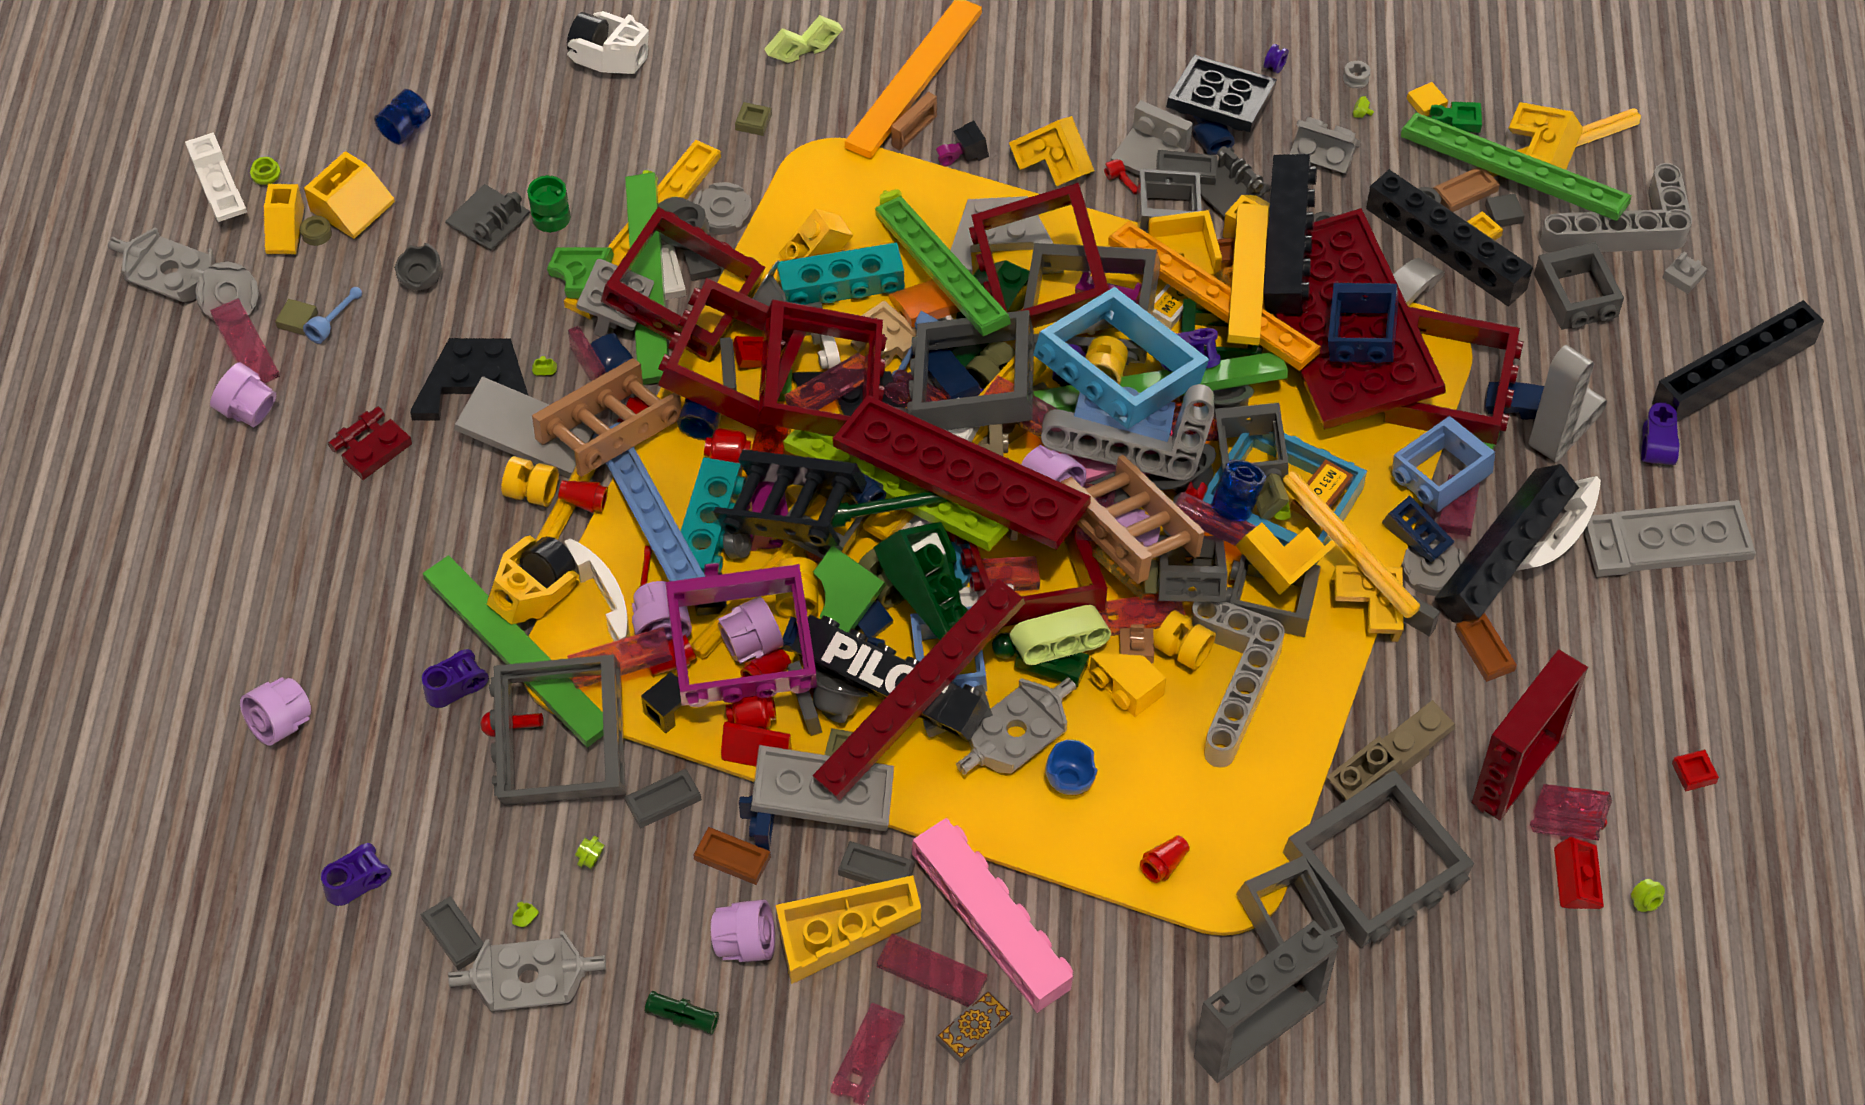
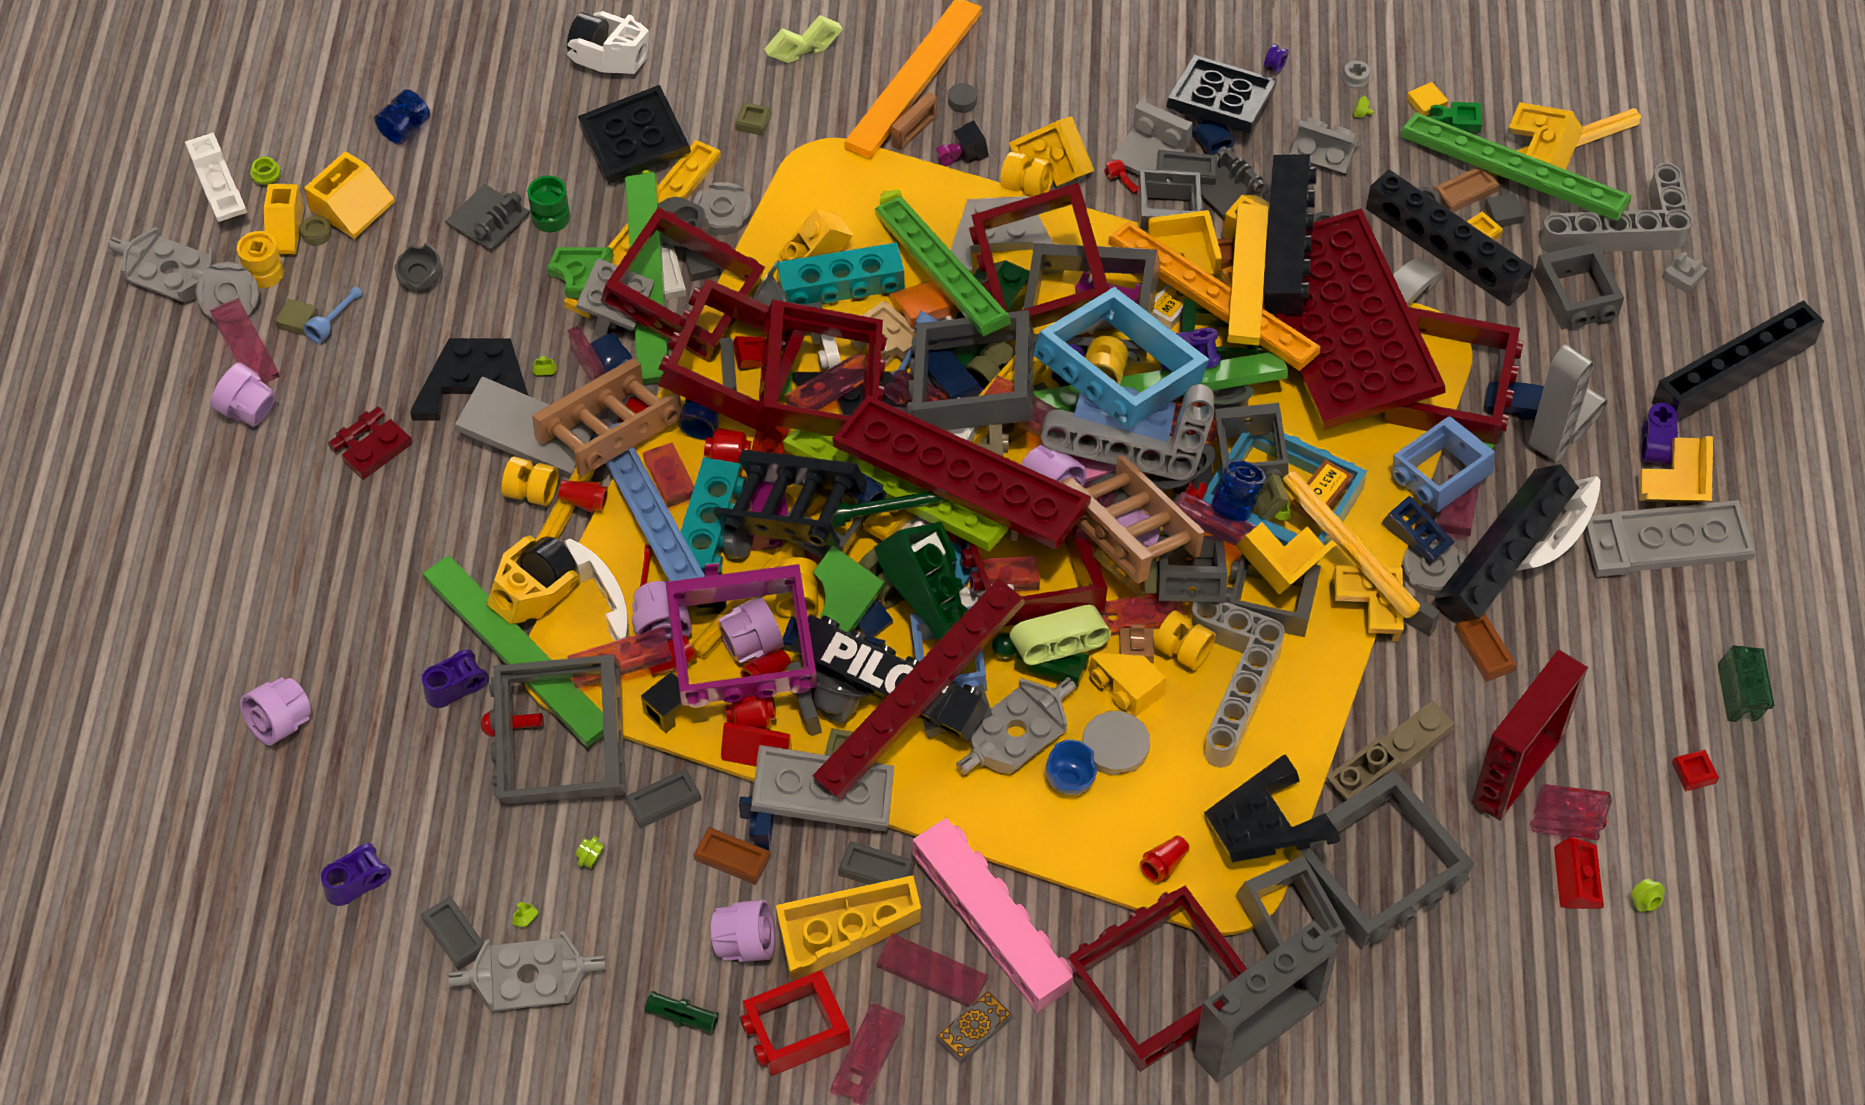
(261, 258): none -> yellow wheel
(634, 134): none -> black plate
(669, 474): none -> clear pink plate
(807, 1049): none -> red window
(962, 97): none -> dark grey tile
(1025, 173): none -> yellow wheel
(1117, 741): none -> light grey tile
(1117, 937): none -> dark red window
(1252, 823): none -> black wing
(1350, 299): dark blue window -> none
(1687, 479): none -> yellow panel
(1745, 683): none -> clear green hinge

